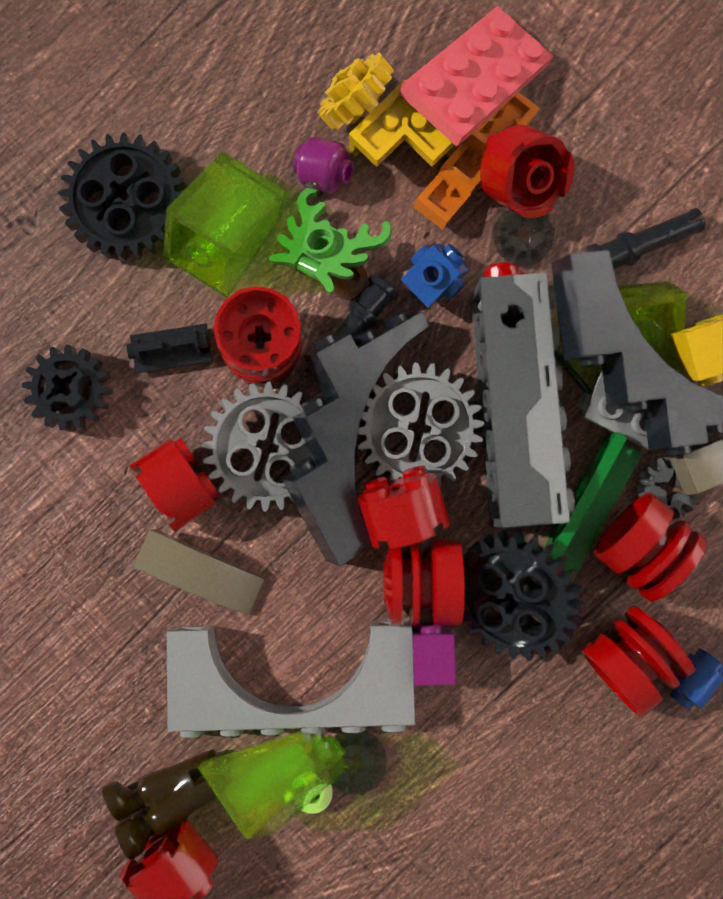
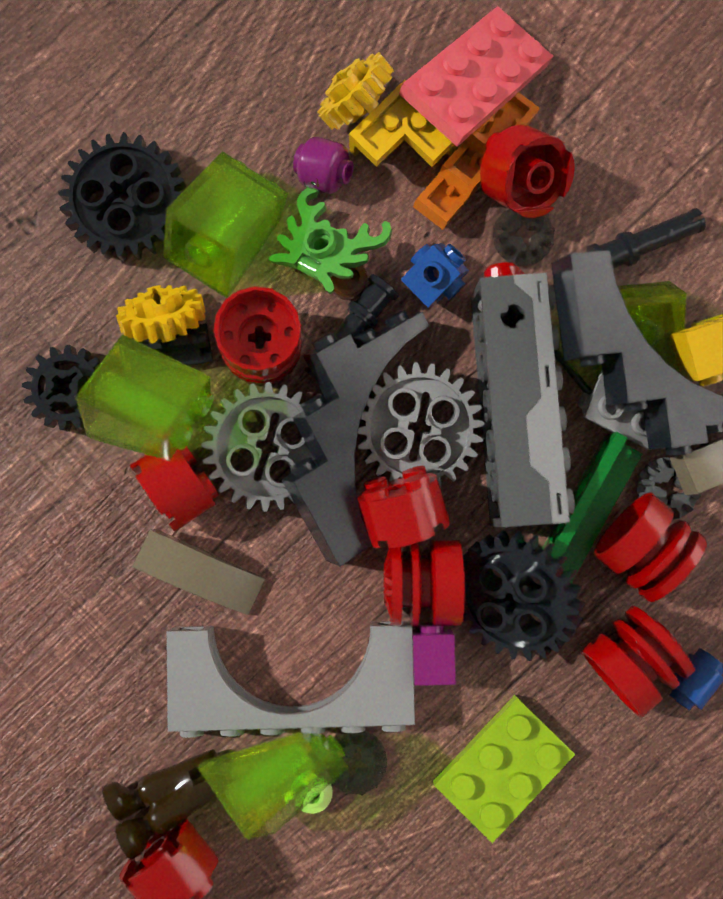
(143, 400): none -> clear neon green slope
(161, 313): none -> yellow gear
(503, 768): none -> lime plate

